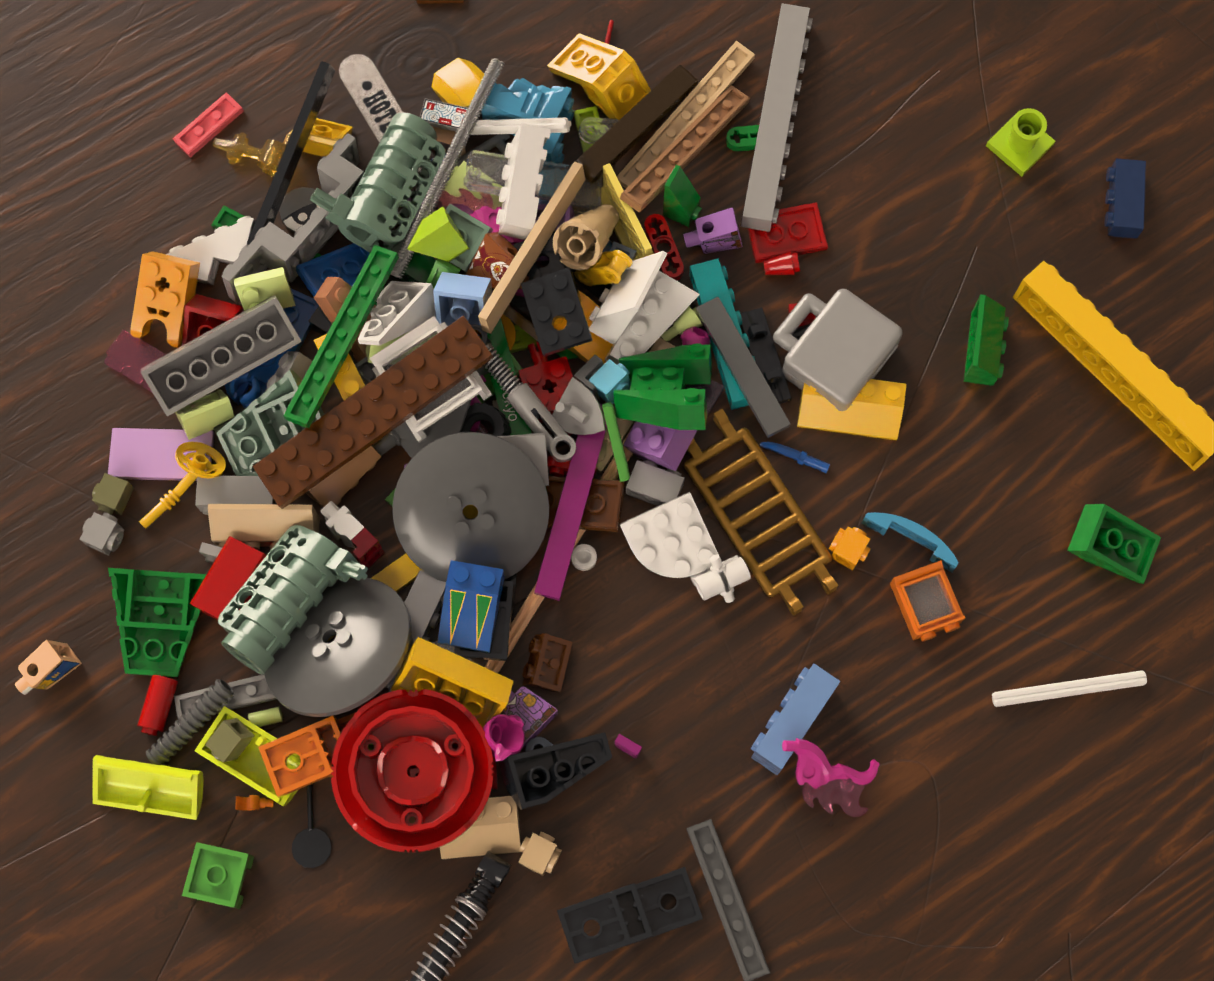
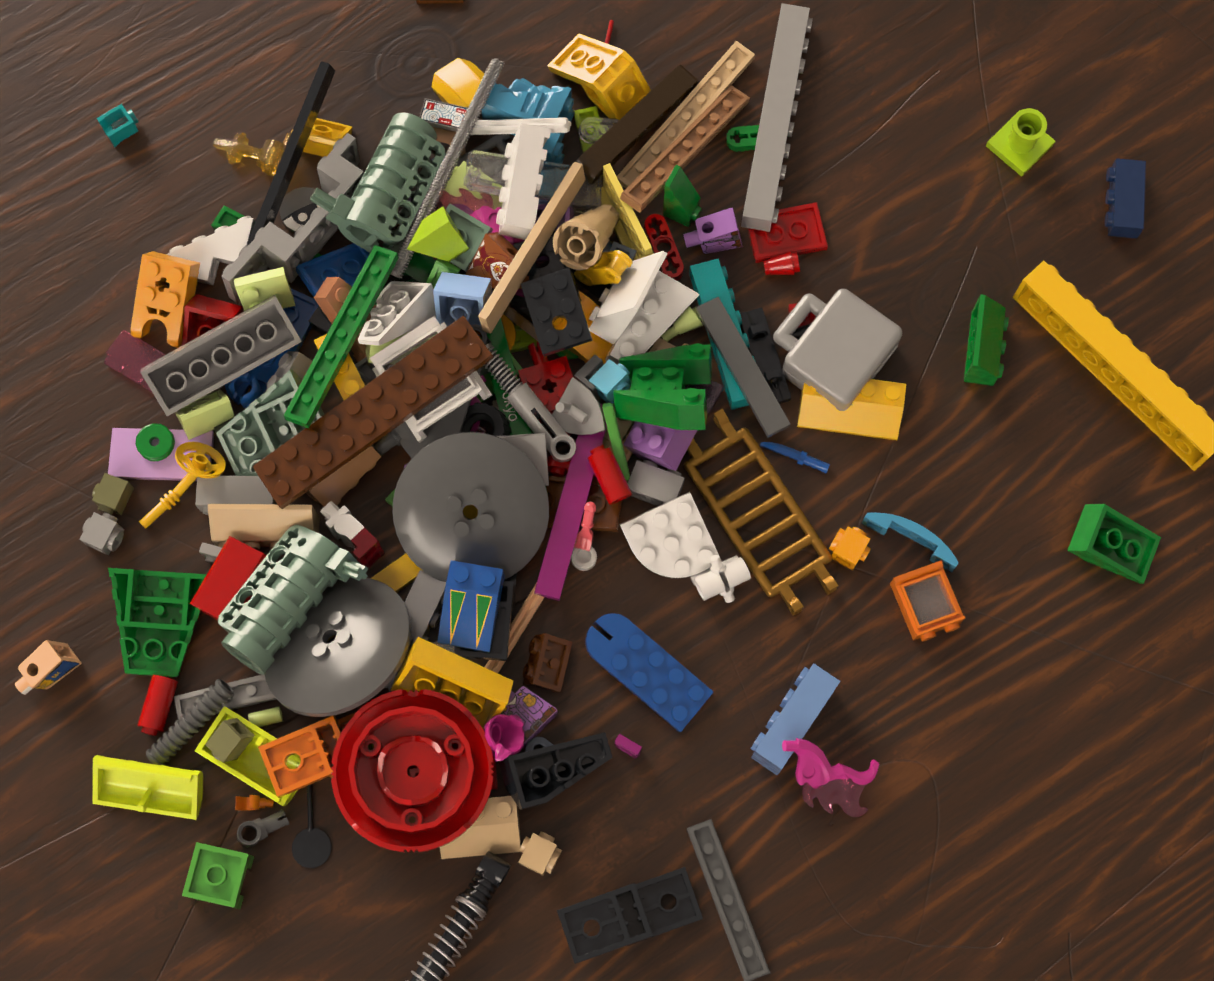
(118, 124): none -> teal window
(151, 432): none -> green piece
(208, 124): coral tile -> none
(262, 827): none -> dark grey pin
(369, 93): sticker -> none
(585, 534): none -> coral piece
(609, 474): none -> red brick
(647, 670): none -> blue plate
(695, 335): dark pink plate -> none
(1069, 688): white axle -> none

